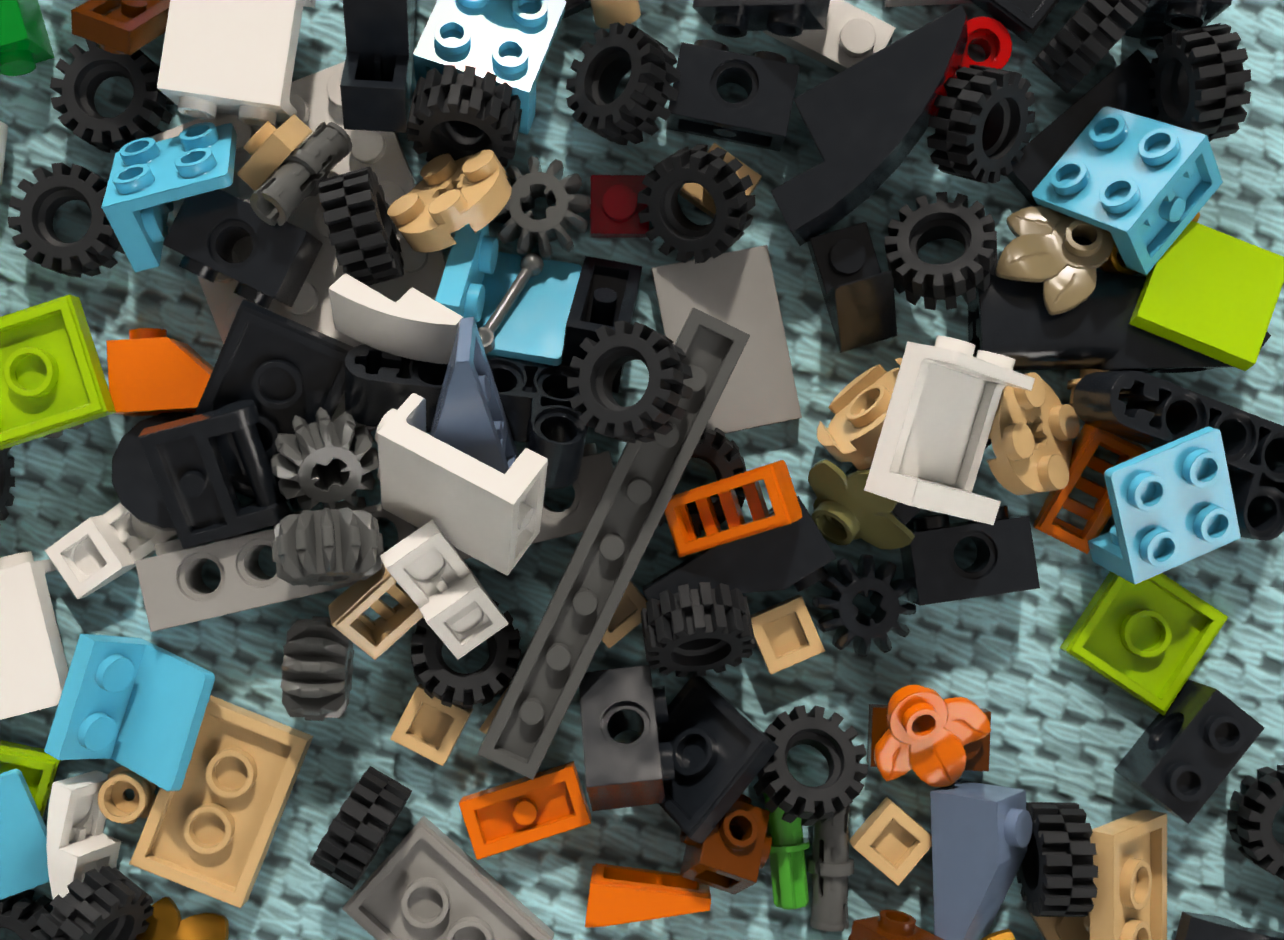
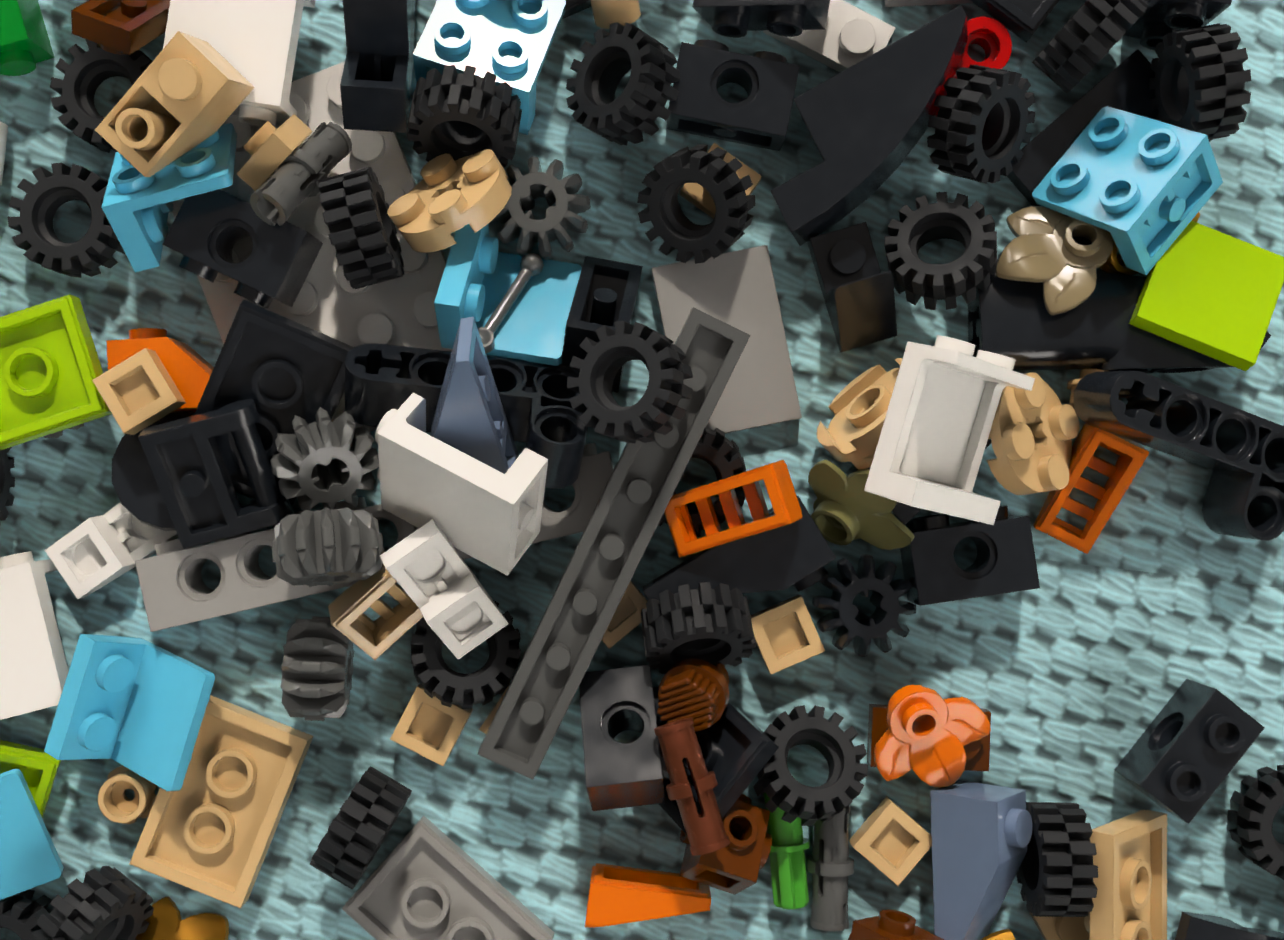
(76, 831): white slope -> none
(139, 391): none -> tan plate
(174, 104): none -> tan slope
(408, 328): white slope -> none
(525, 810): orange plate -> none
(616, 207): dark red plate -> none
(695, 691): none -> reddish brown piece
(705, 828): none -> copper pin
(1144, 636): lime tile -> none
(1168, 507): medium azure bracket -> none

